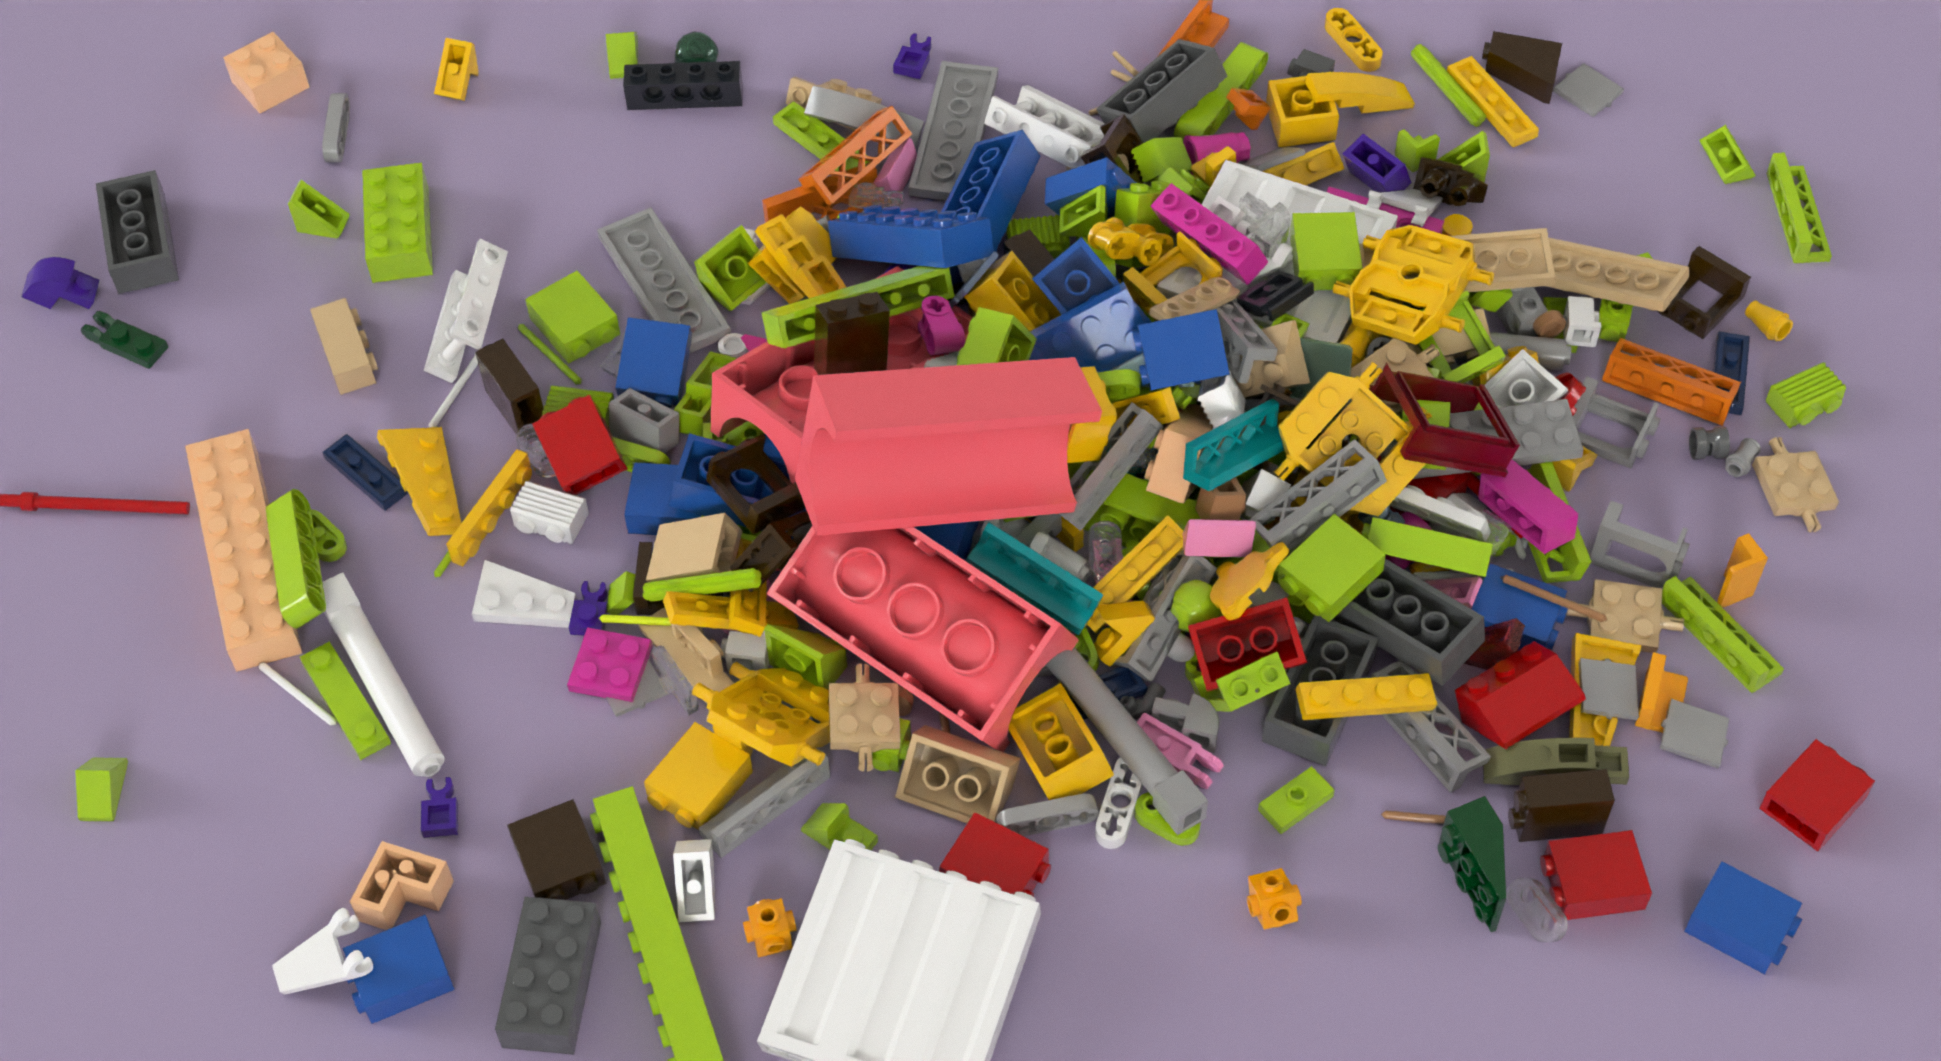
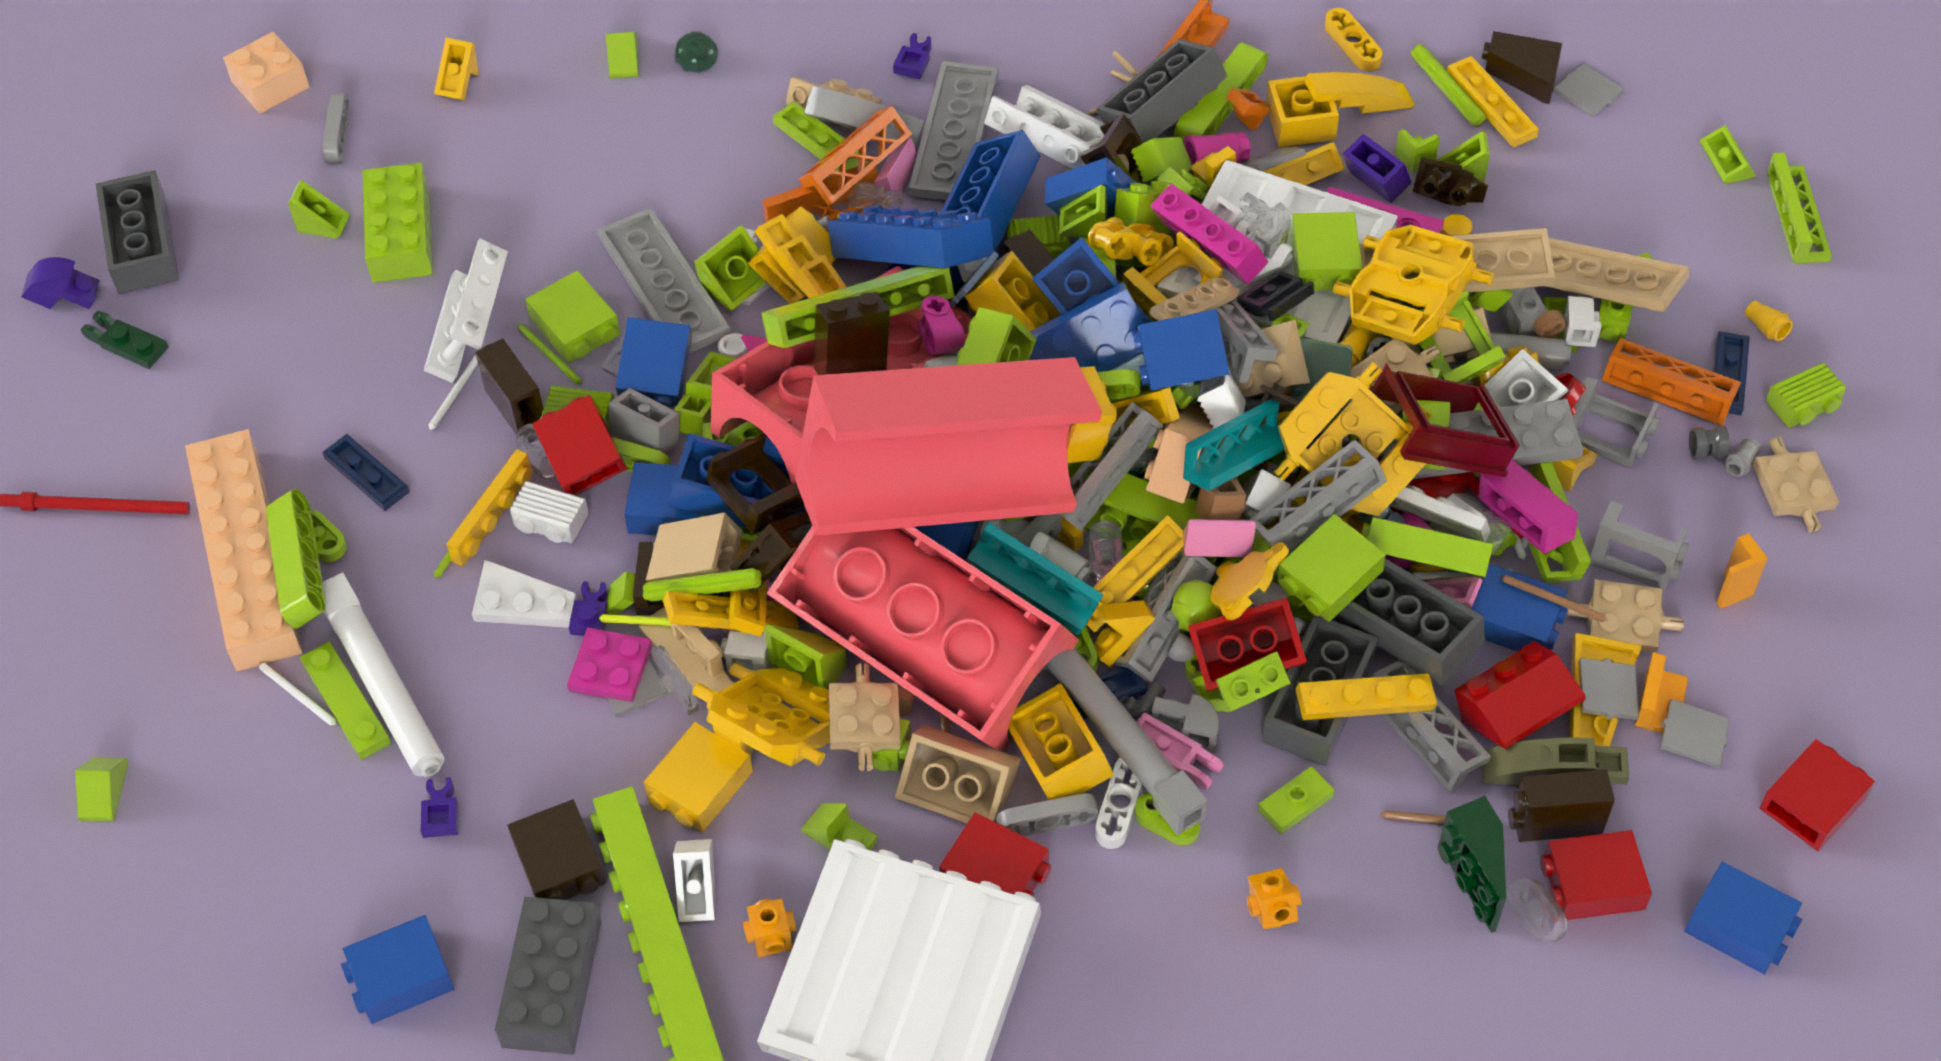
(320, 959): white flag -> none
(345, 345): tan brick -> none
(399, 877): light nougat brick -> none
(426, 475): yellow wing -> none
(683, 85): black brick -> none
(763, 804): light grey fence -> none
(1310, 63): dark grey brick -> none
(1409, 200): white flag -> none
(1499, 643): clear red slope -> none
(1719, 276): dark brown panel -> none
(1720, 633): lime fence -> none

